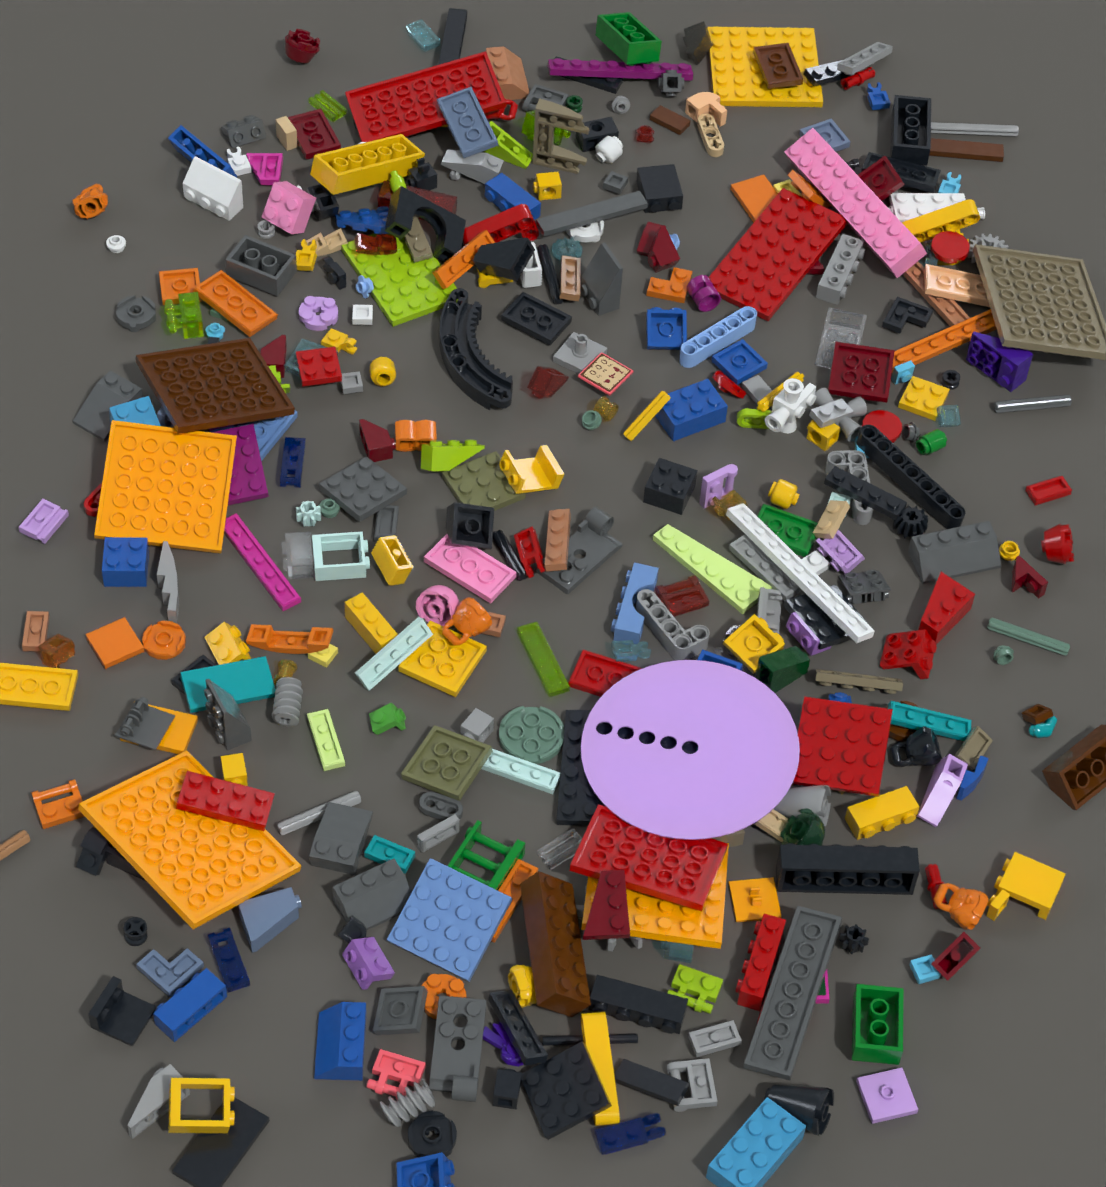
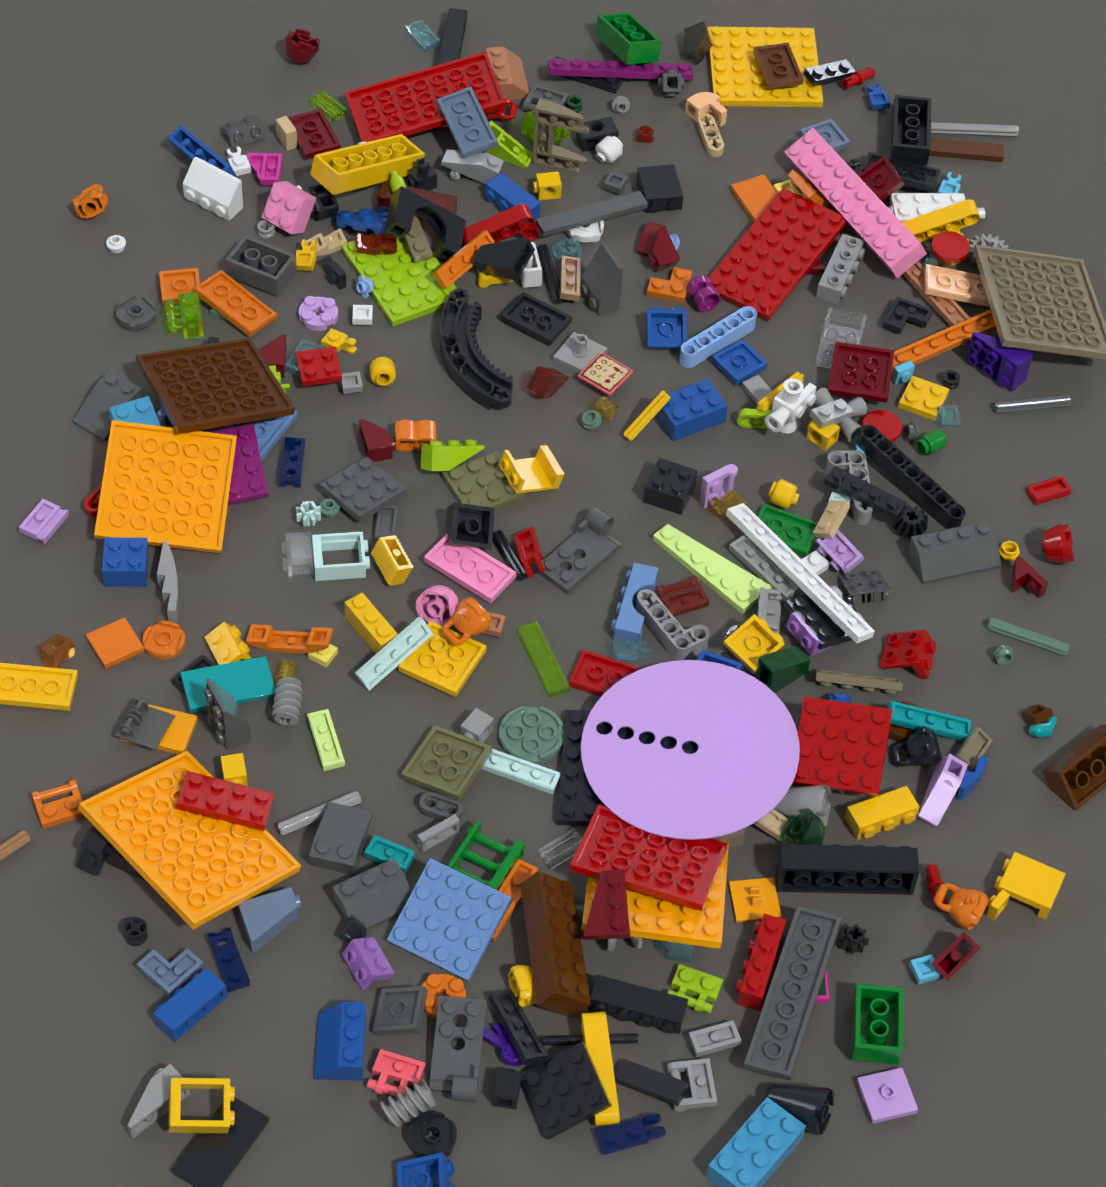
(35, 630): nougat plate -> none
(120, 1013): black bracket -> none
(215, 330): medium azure plate -> none
(260, 563): dark pink tile -> none
(387, 718): bright green bracket -> none
(557, 540): nougat plate -> none
(670, 120): reddish brown tile -> none
(726, 384): red plate -> none
(864, 58): light grey plate -> none
(946, 607): red wedge -> none

